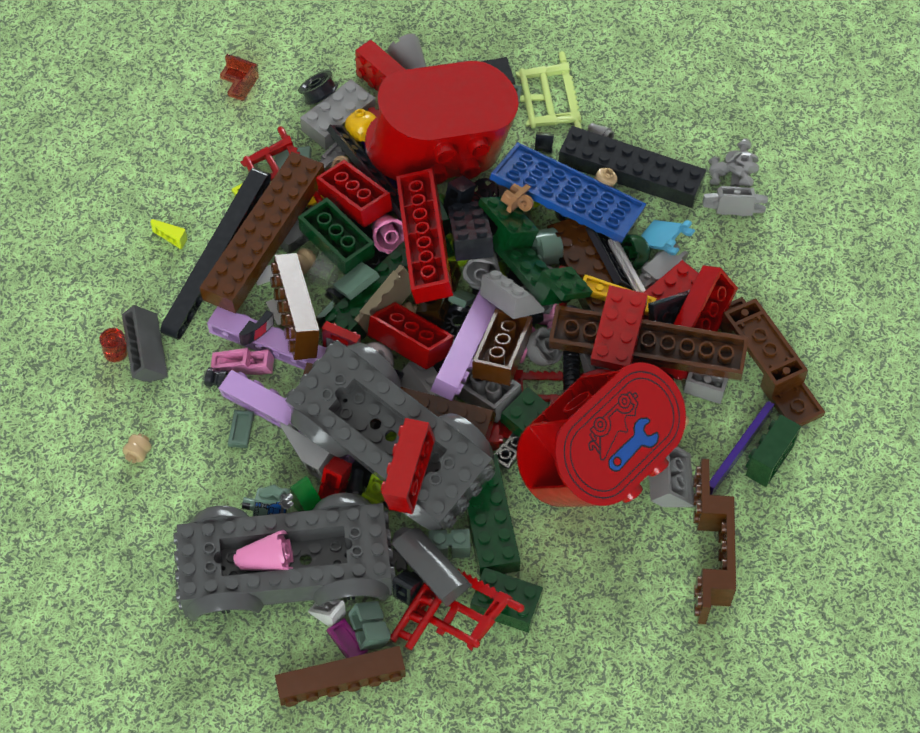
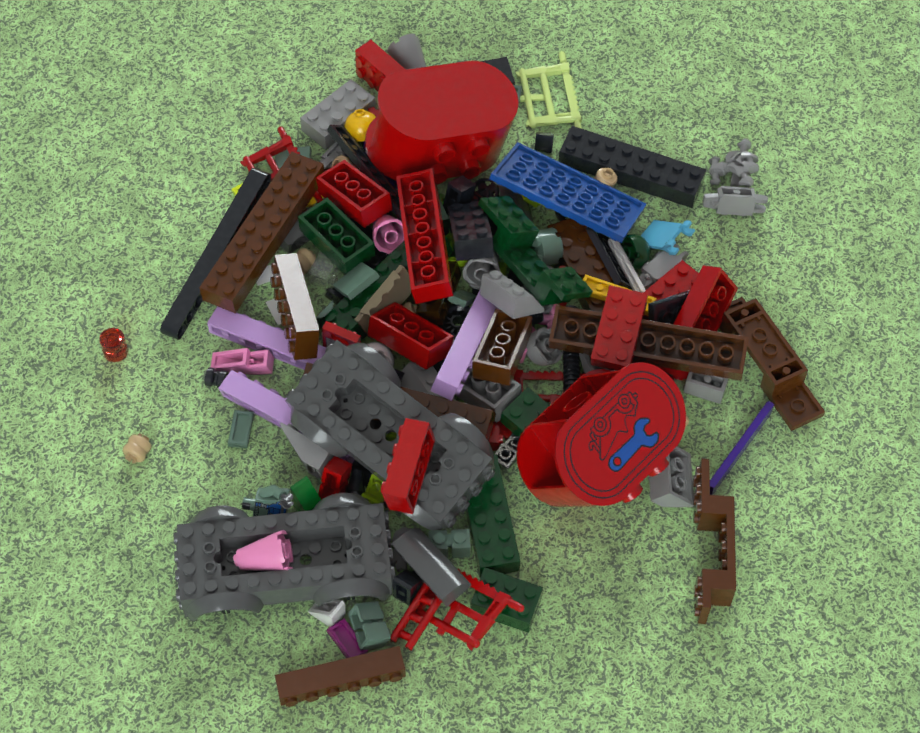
(144, 344): dark grey brick -> none
(171, 233): neon yellow slope -> none
(242, 75): clear red panel -> none
(254, 331): slope -> none
(318, 87): black wheel -> none
(516, 198): medium nougat hips -> none
(601, 130): light grey cone -> none
(772, 450): dark green brick -> none

